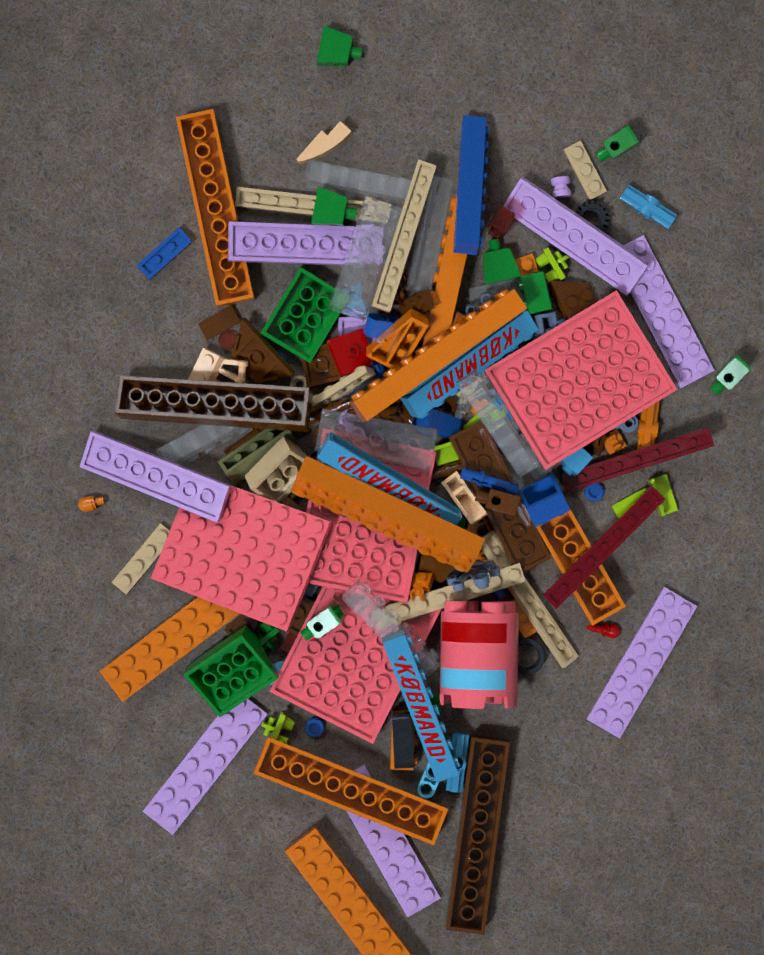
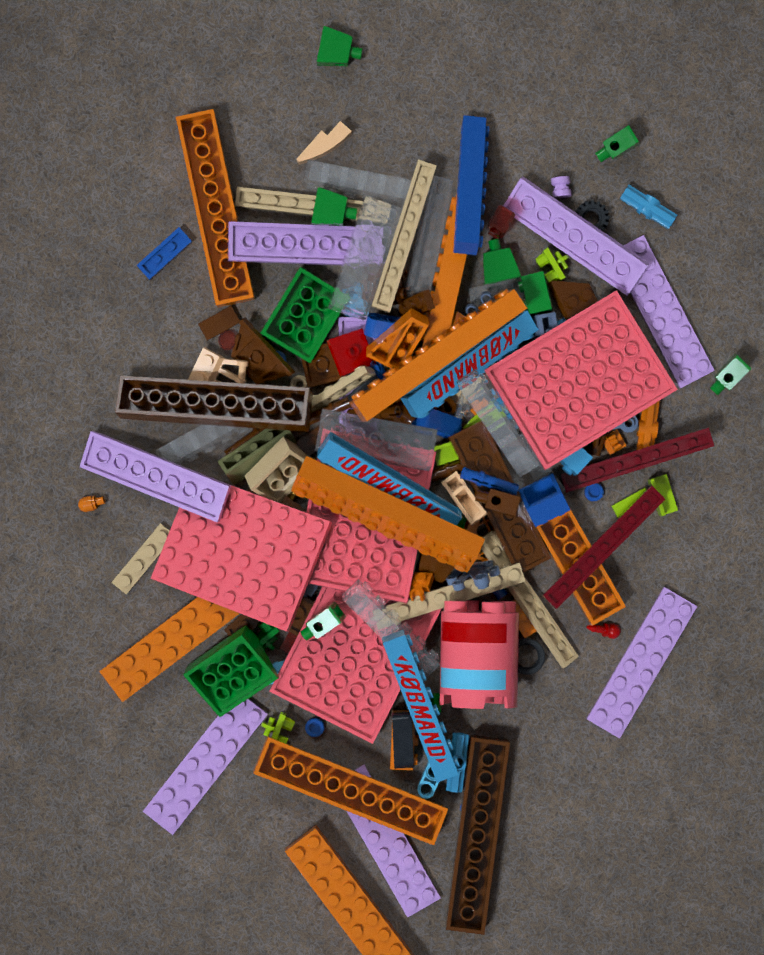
(527, 265): orange plate -> none
(585, 170): tan plate -> none

